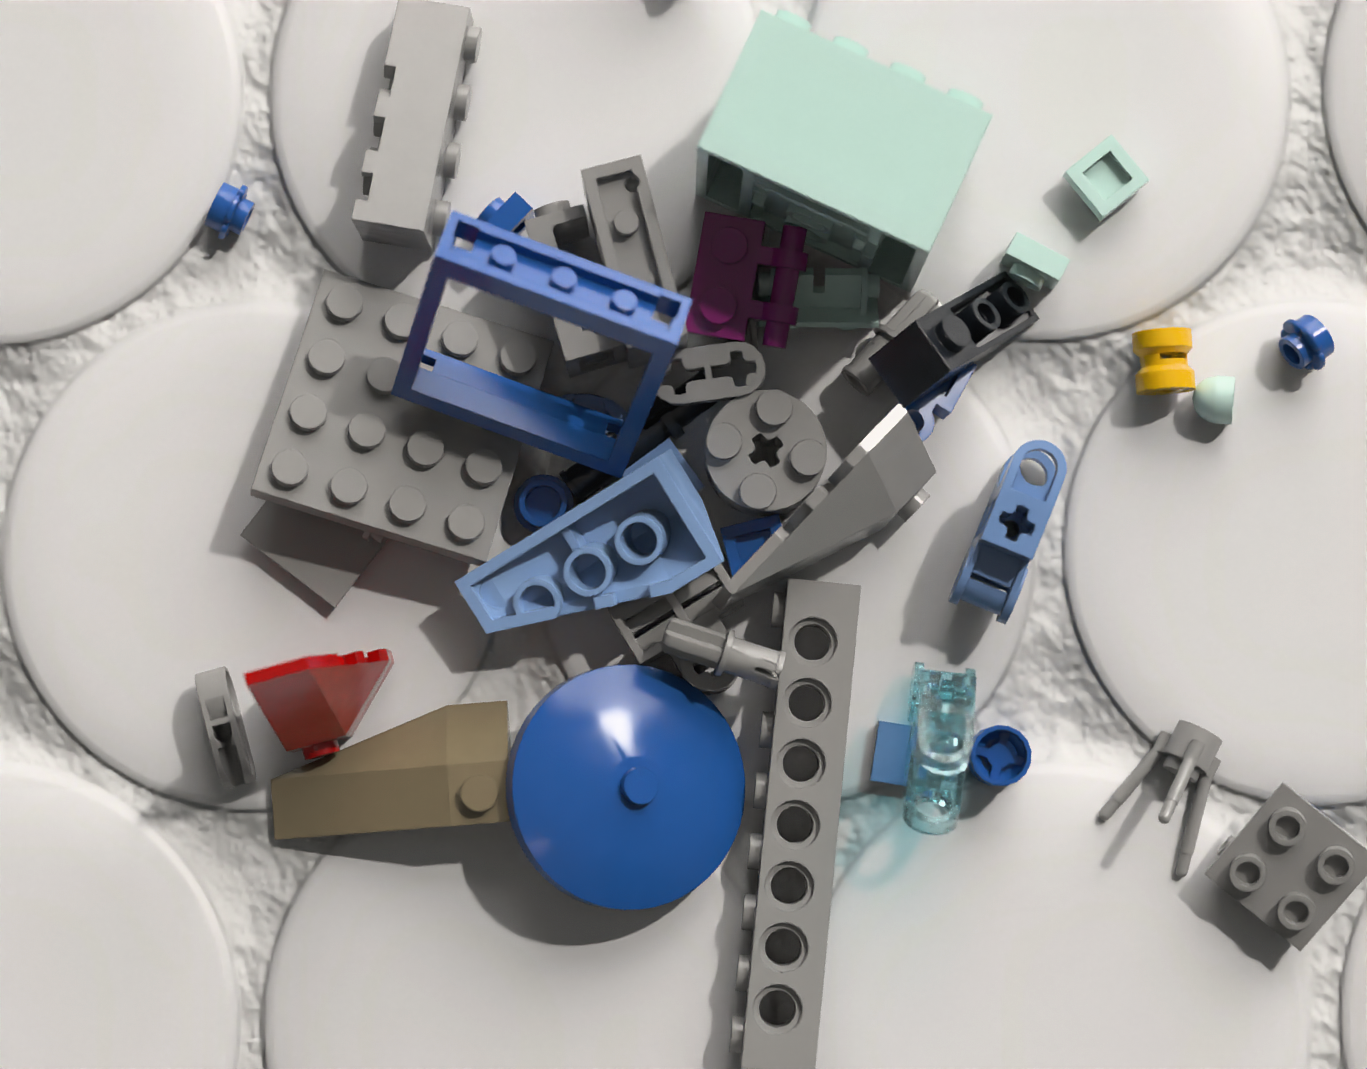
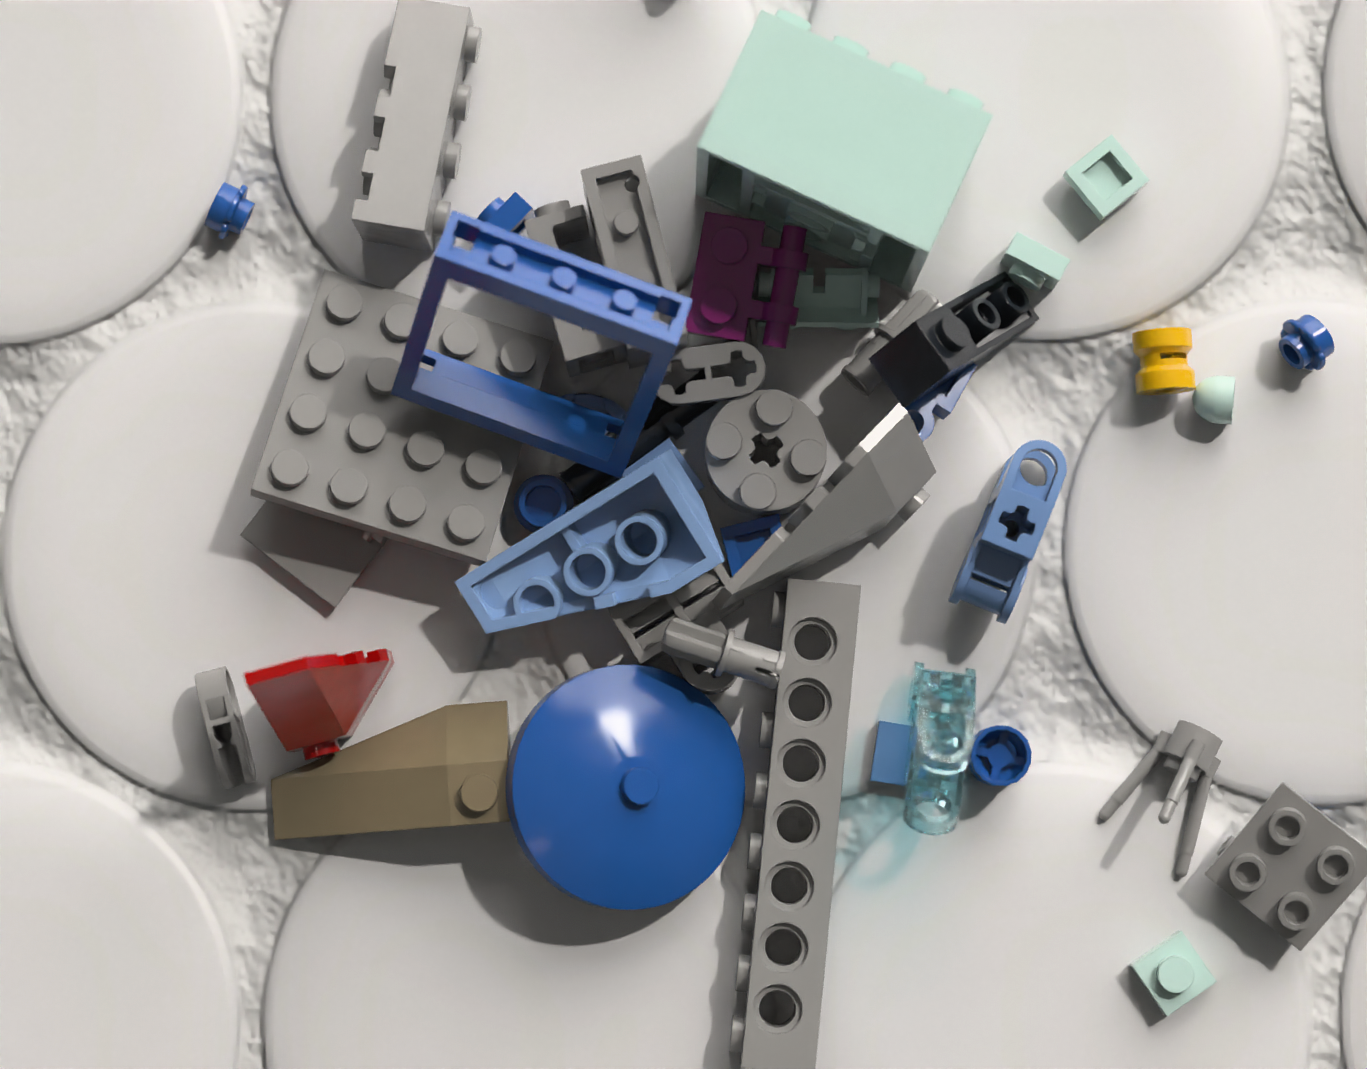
(1172, 973): none -> light aqua plate

